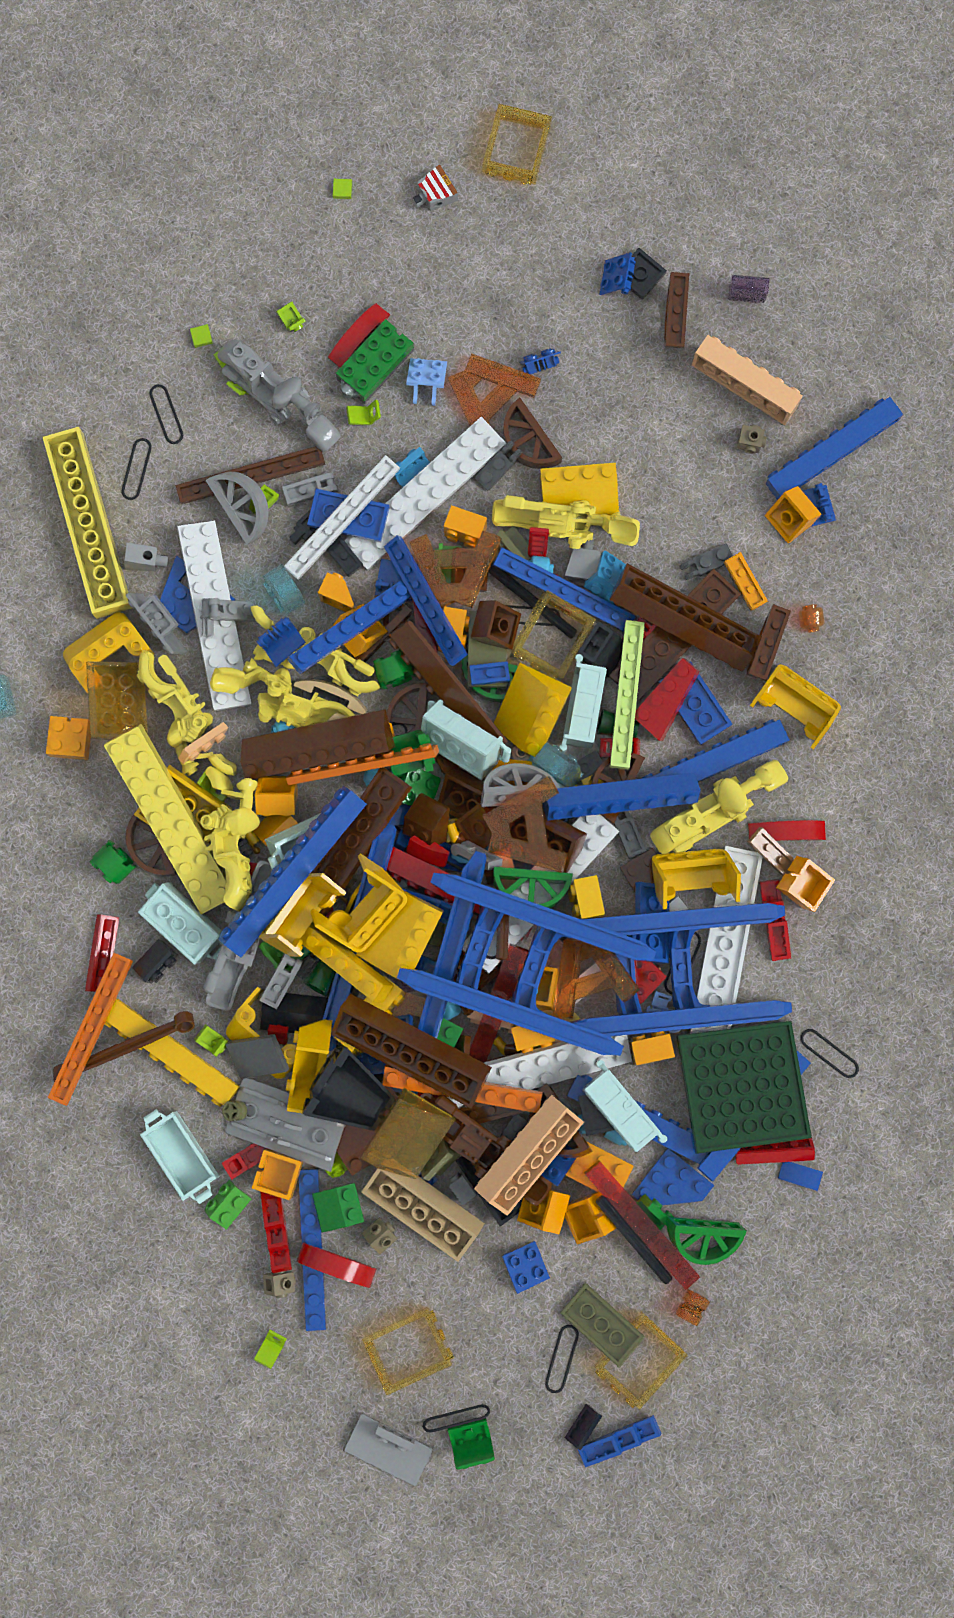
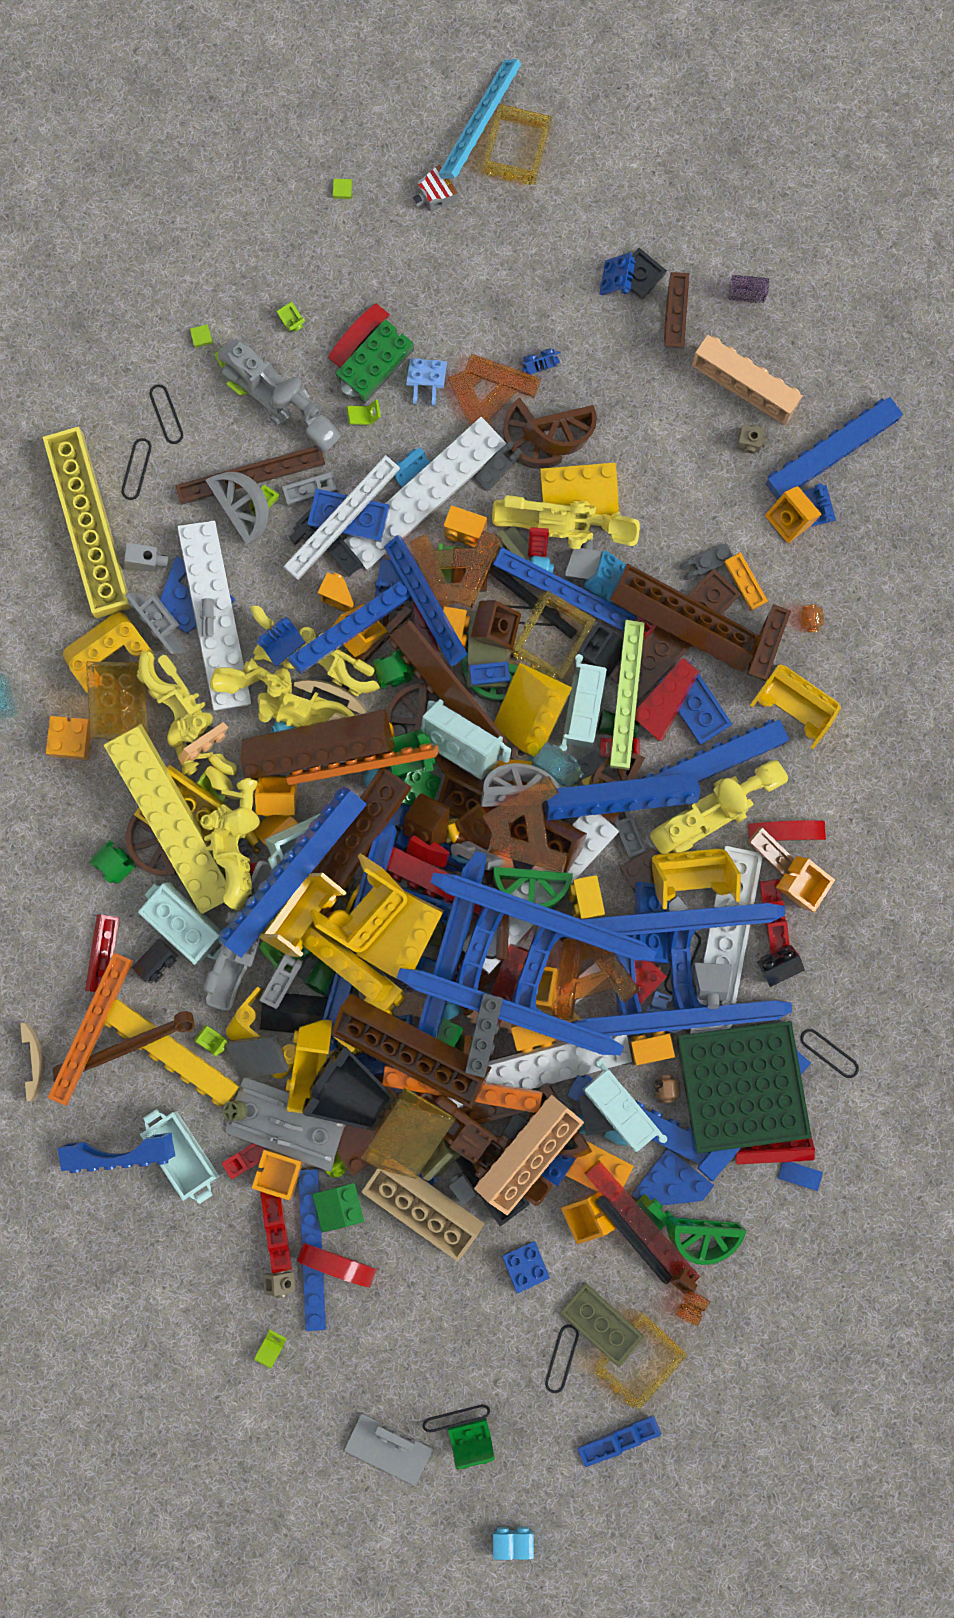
(29, 1036): none -> tan slope
(80, 1155): none -> blue arch
(227, 1204): bright green bracket -> none
(230, 610): light grey plate -> none
(280, 1032): red plate -> none
(282, 587): clear light blue brick -> none
(378, 1363): clear yellow window -> none
(380, 1235): dark tan brick -> none
(479, 119): none -> medium azure plate
(483, 1036): none -> dark grey bracket
(505, 1049): arm -> none
(513, 1543): none -> medium azure brick
(535, 427): none -> reddish brown window
(547, 1215): light orange brick -> none
(583, 1426): black plate -> none
(667, 1089): none -> medium nougat head
(683, 1282): none -> reddish brown tile
(712, 982): none -> light grey torso
(780, 965): none -> black slope

